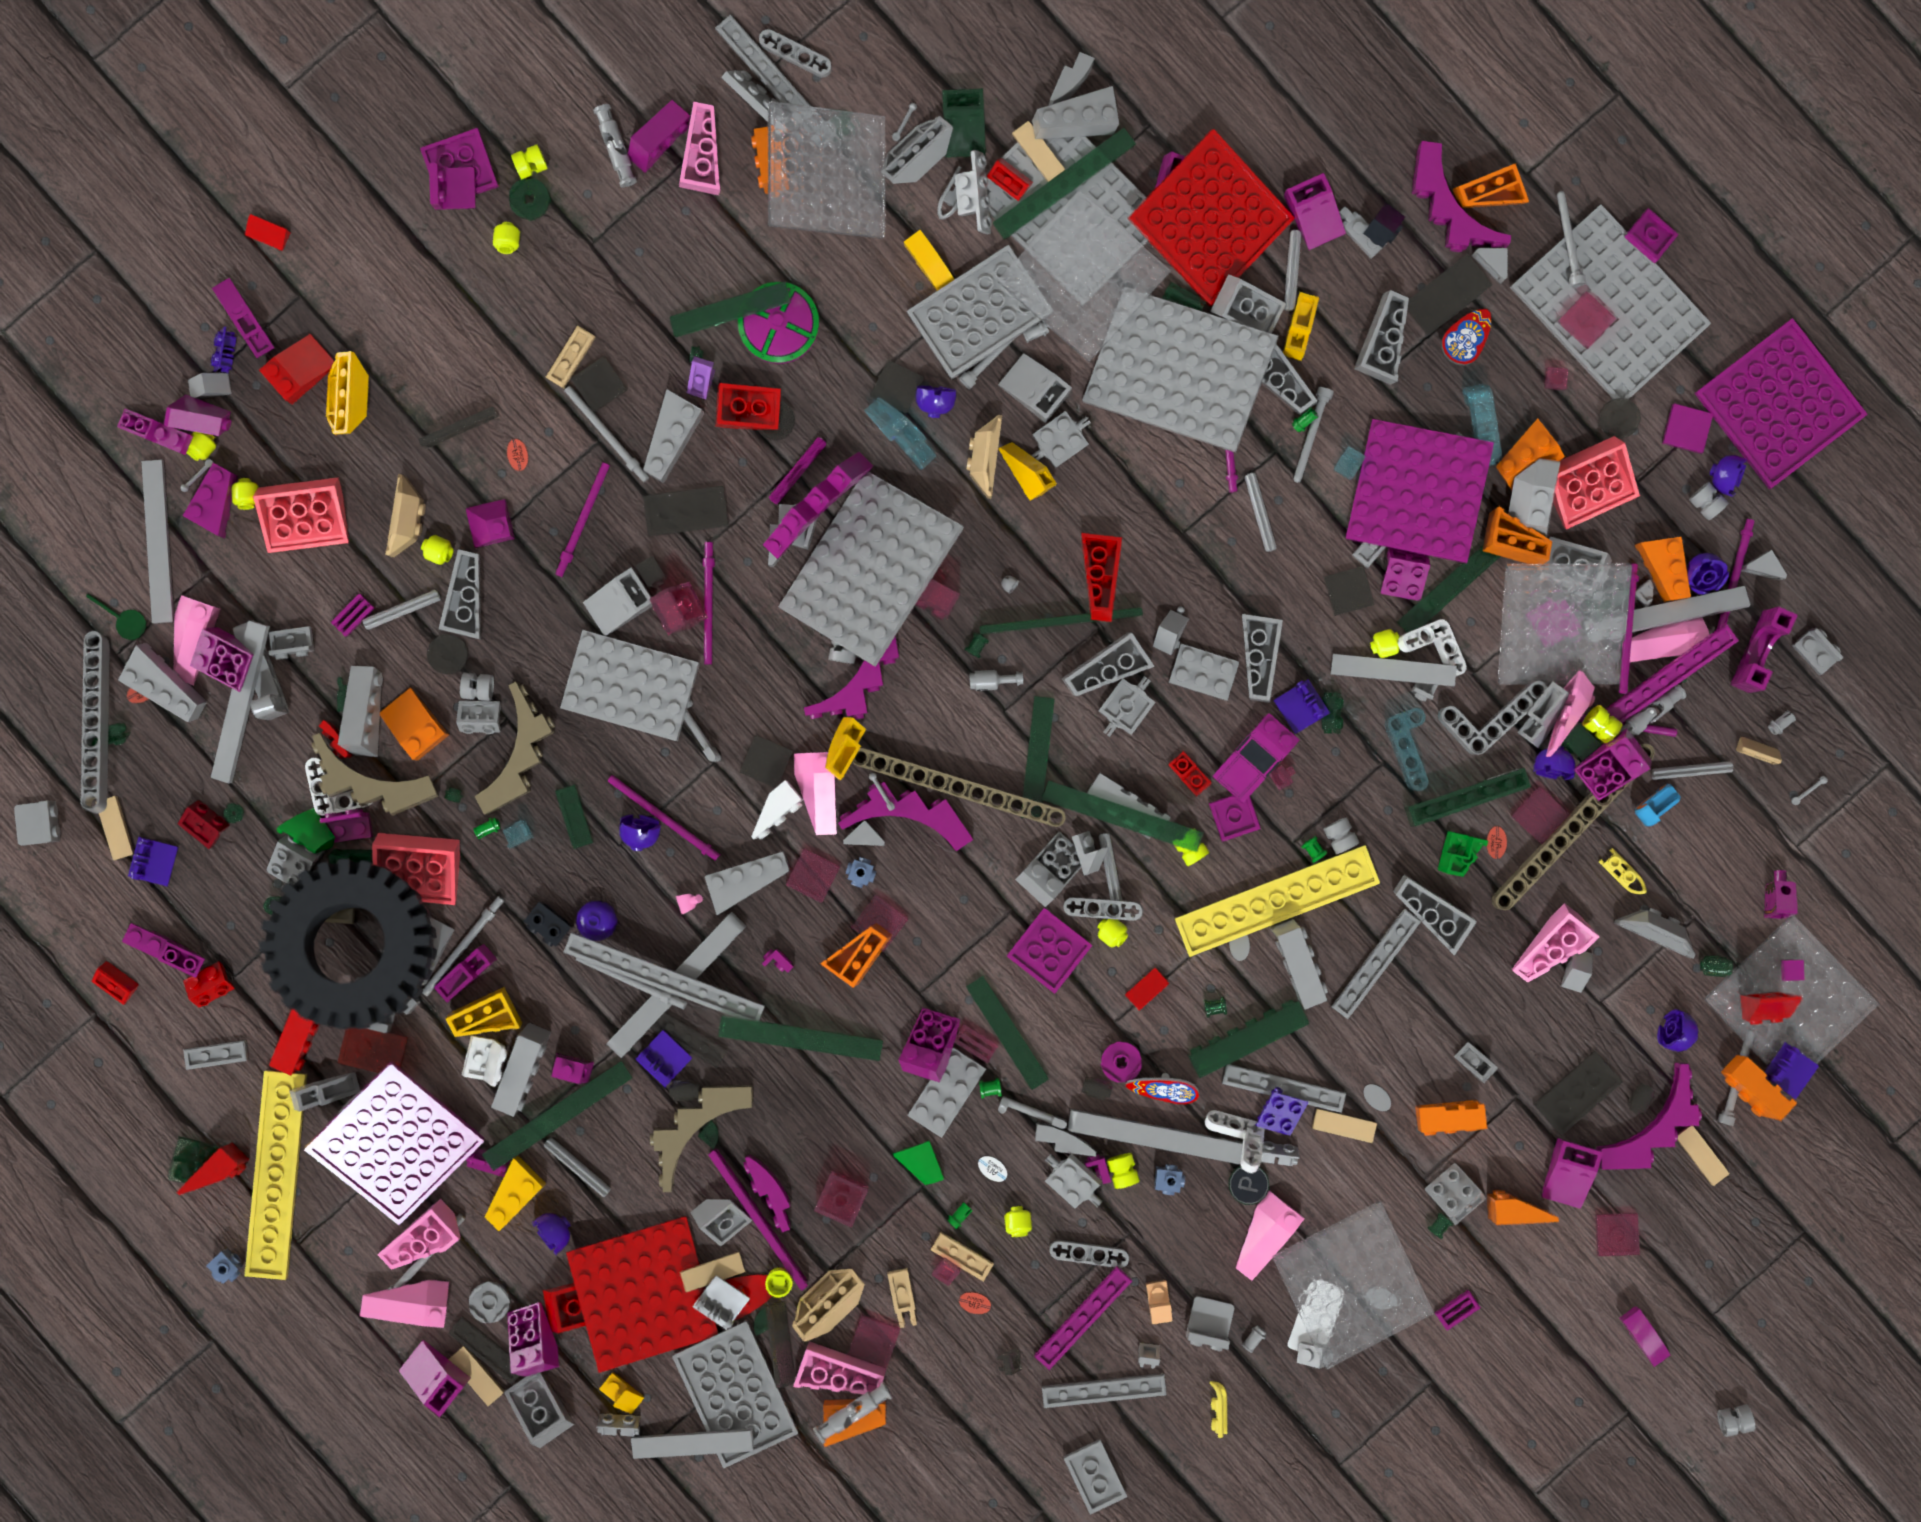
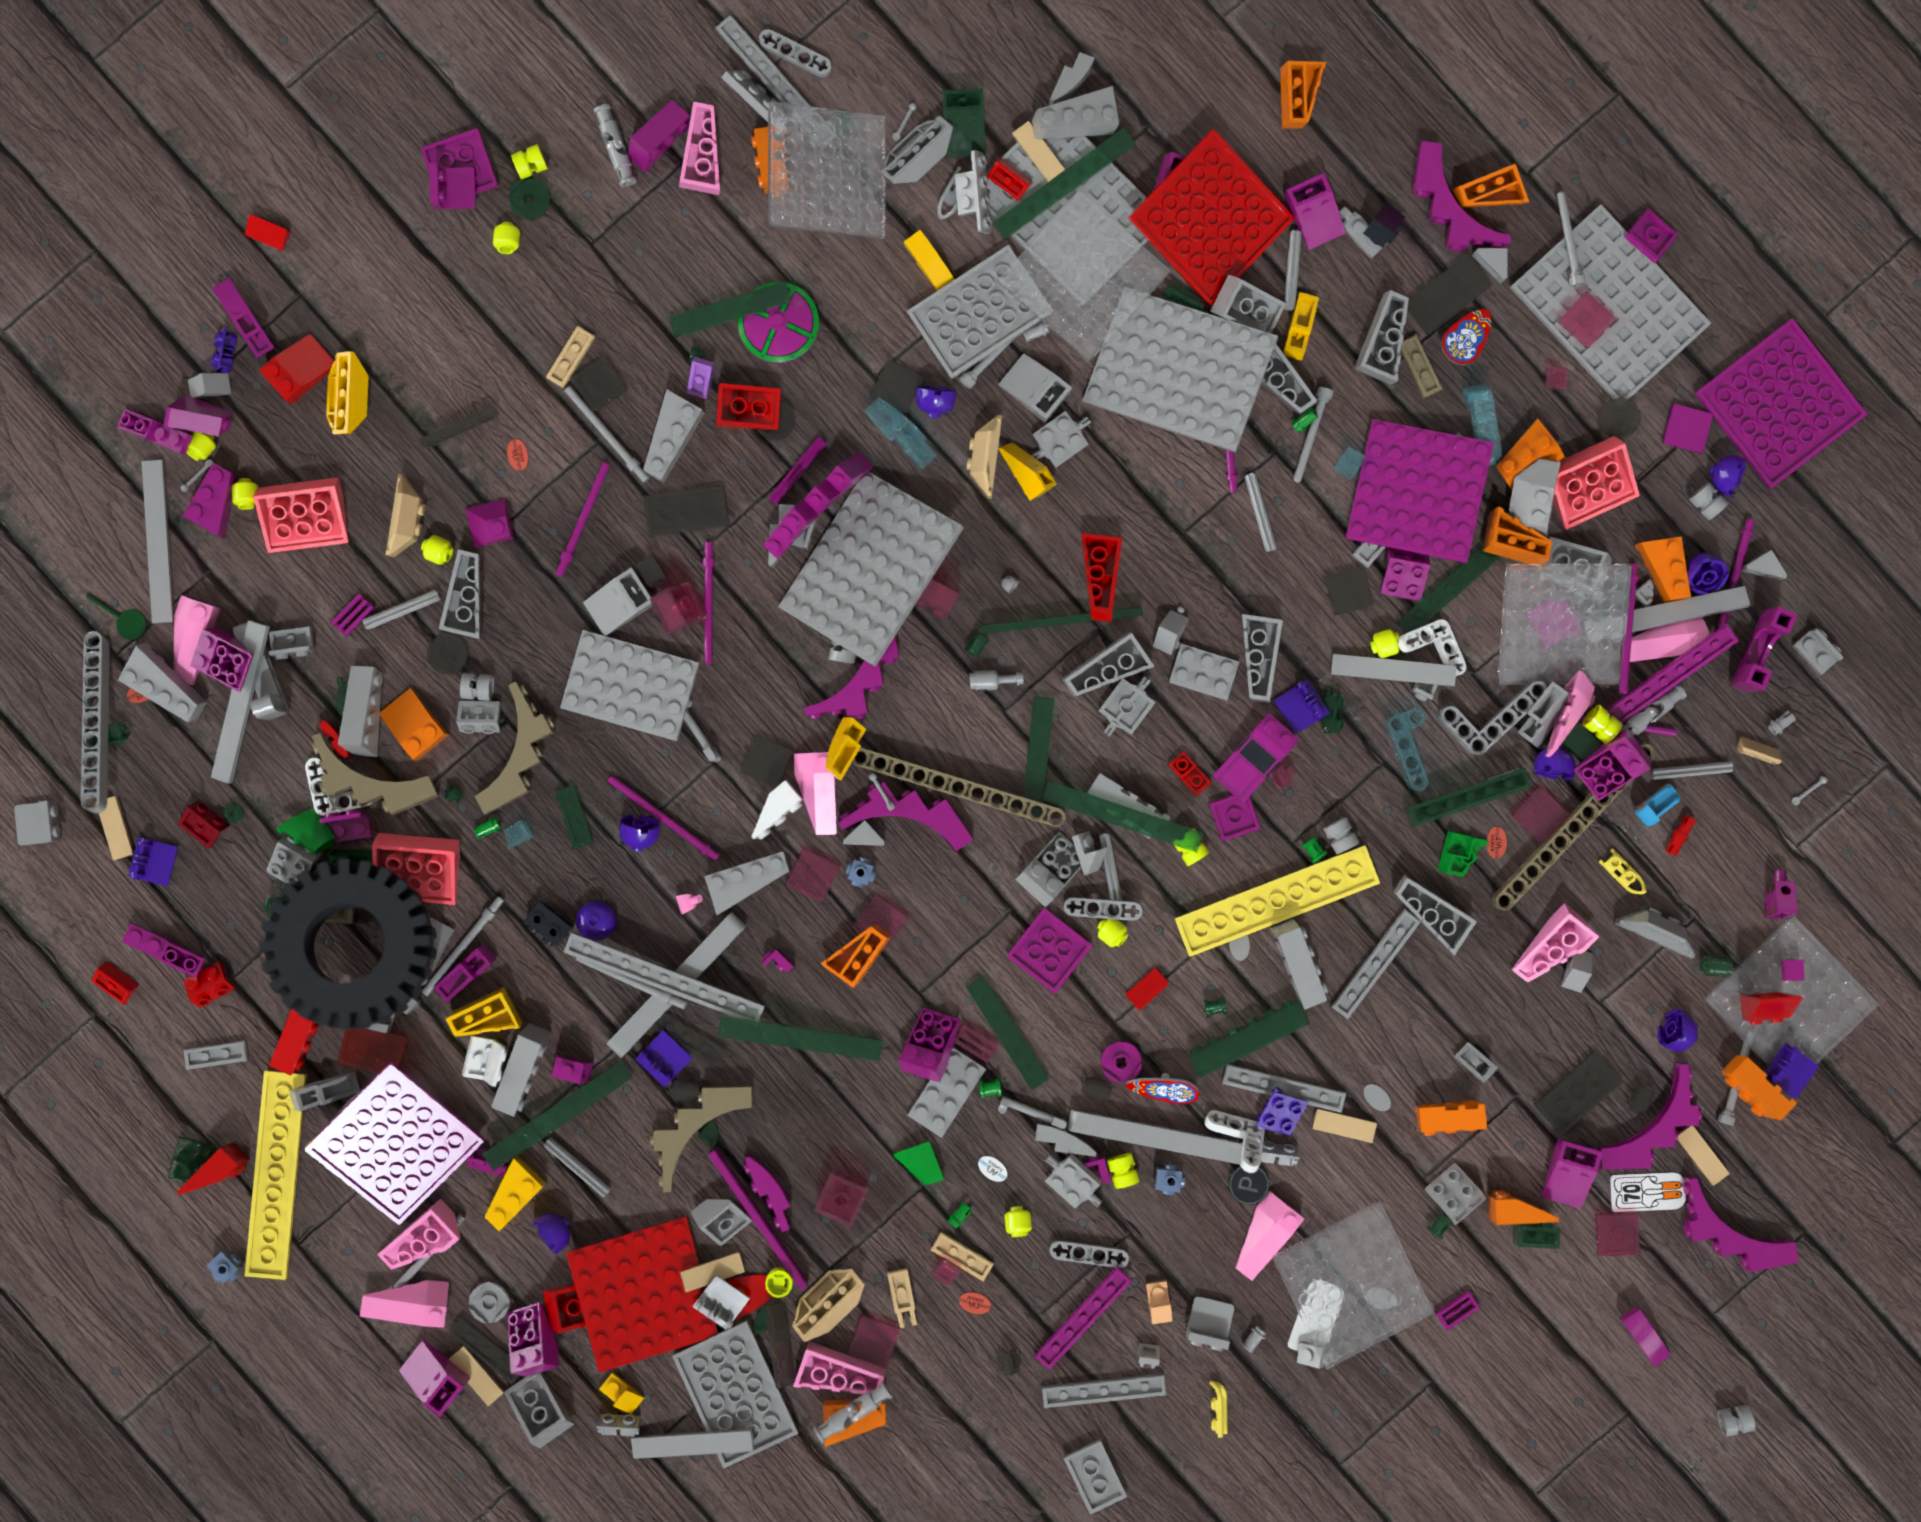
(1298, 91): none -> orange wedge
(1420, 367): none -> dark tan tile
(1536, 1235): none -> clear green brick
(1647, 1192): none -> sticker
(1680, 835): none -> red pin
(1705, 1224): none -> magenta arch

